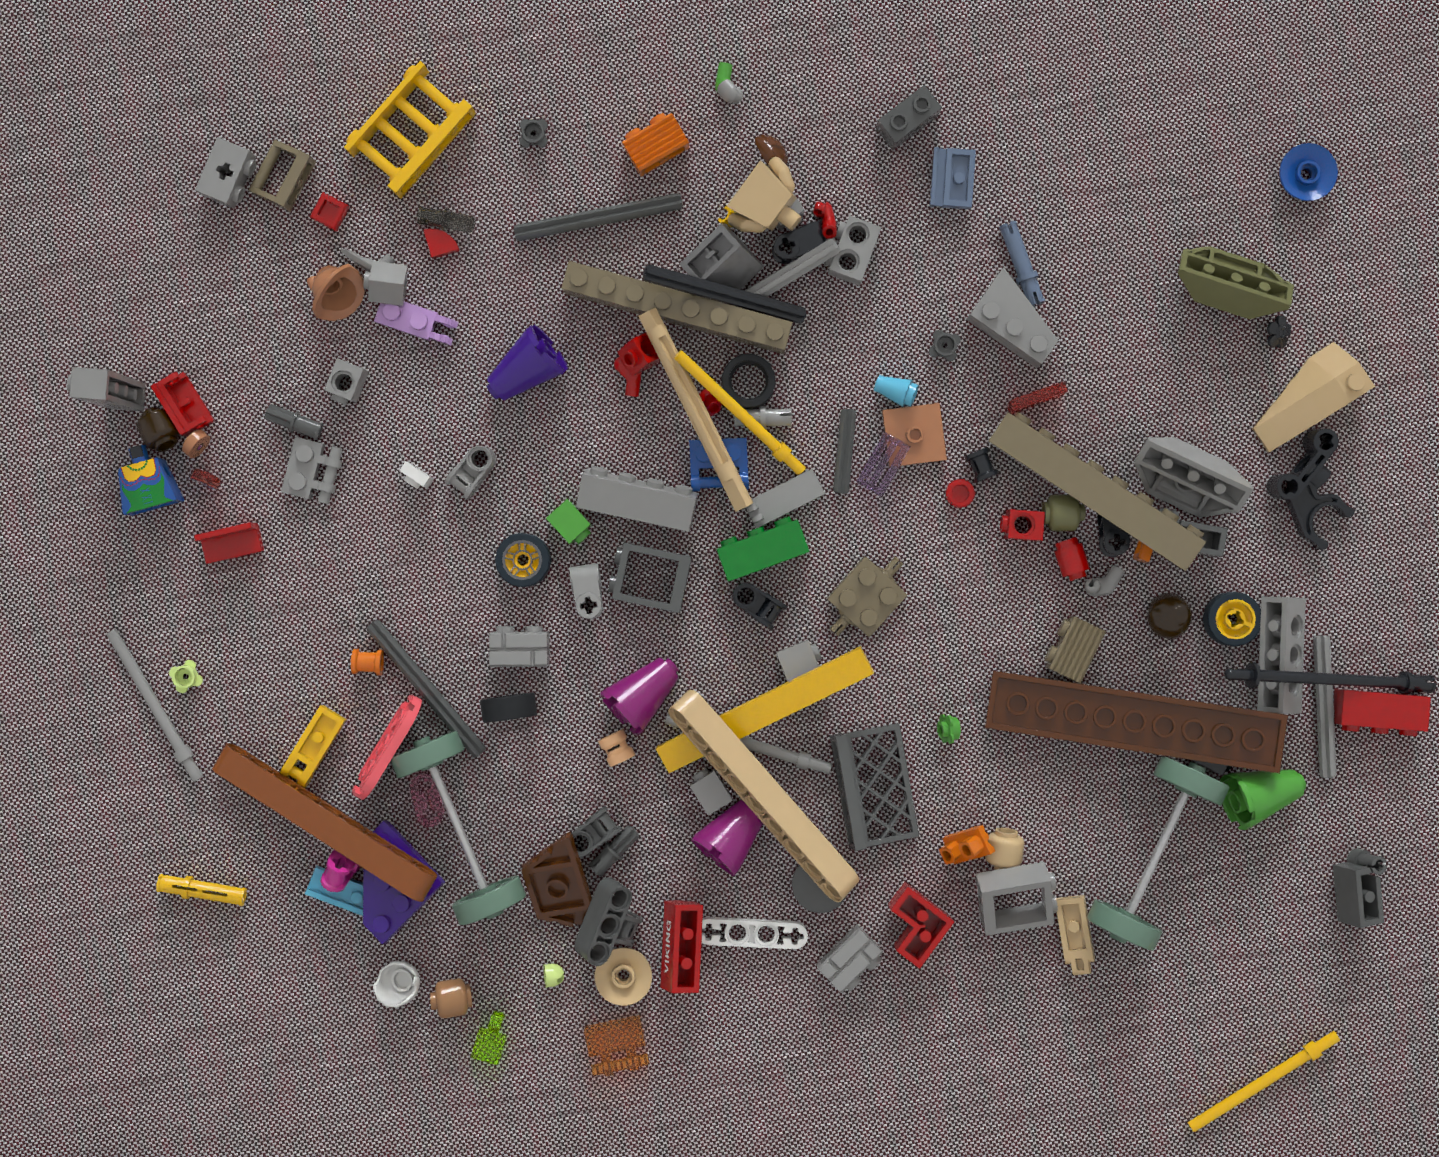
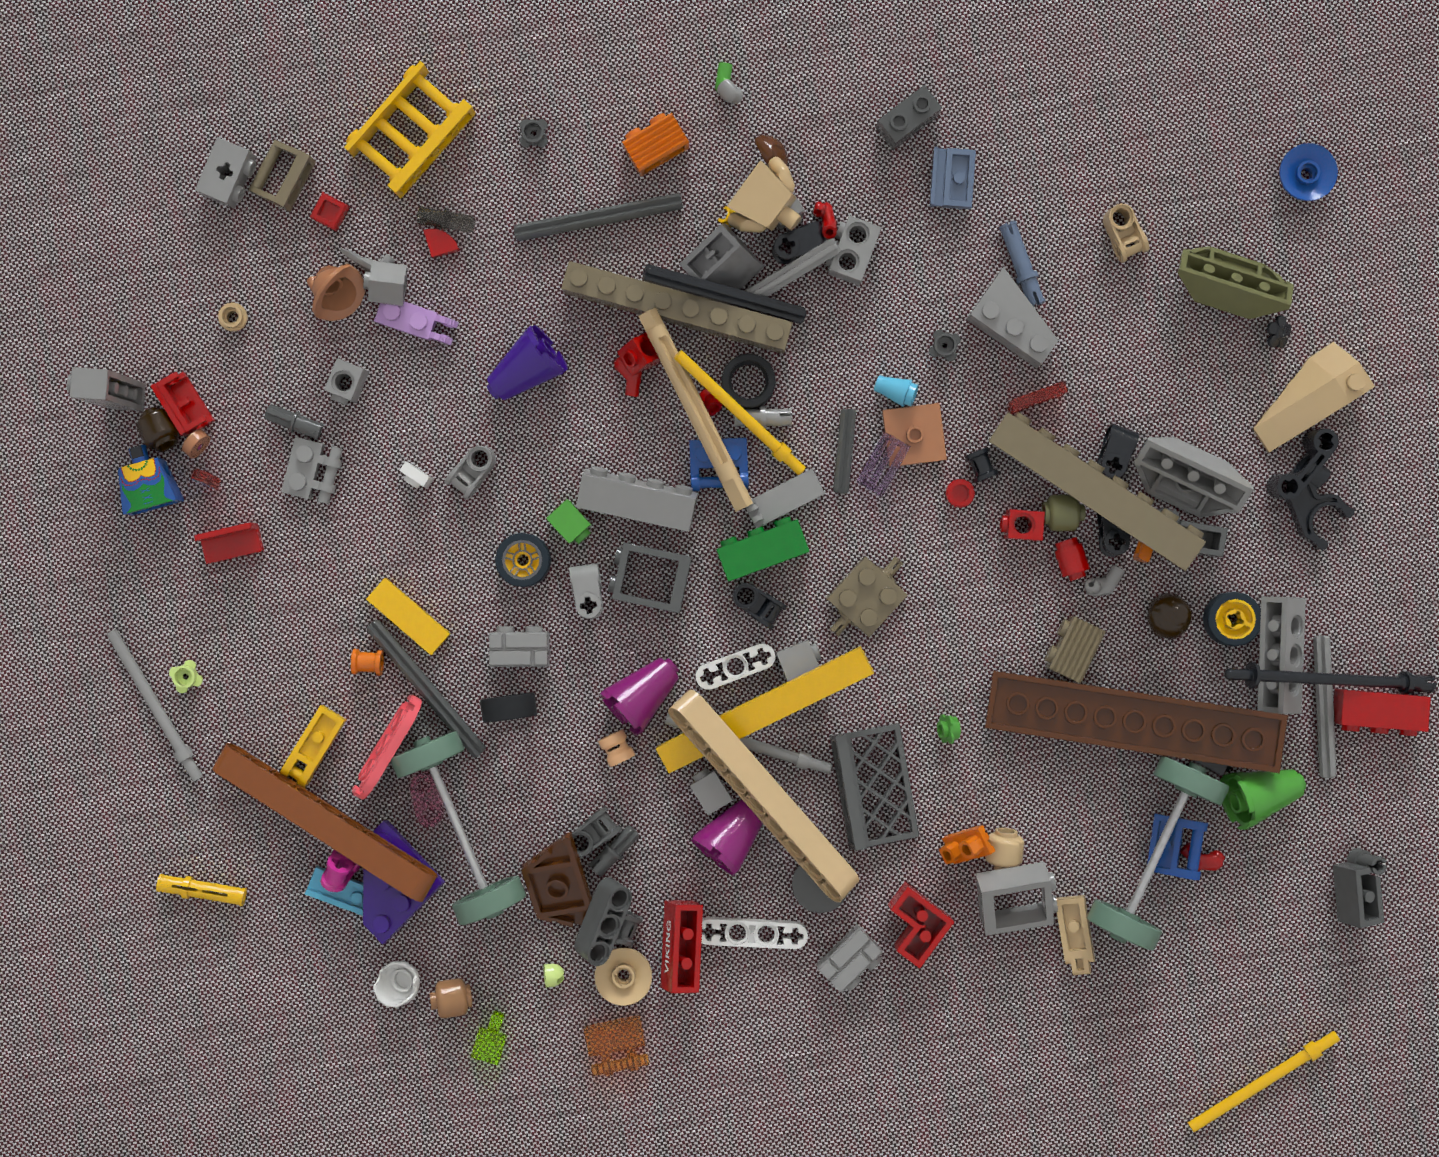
(225, 313): none -> tan plate
(408, 616): none -> yellow tile
(752, 653): none -> white beam
(1117, 447): none -> black piece
(1124, 235): none -> tan piece
(1170, 857): none -> blue plate
(1209, 862): none -> red arm

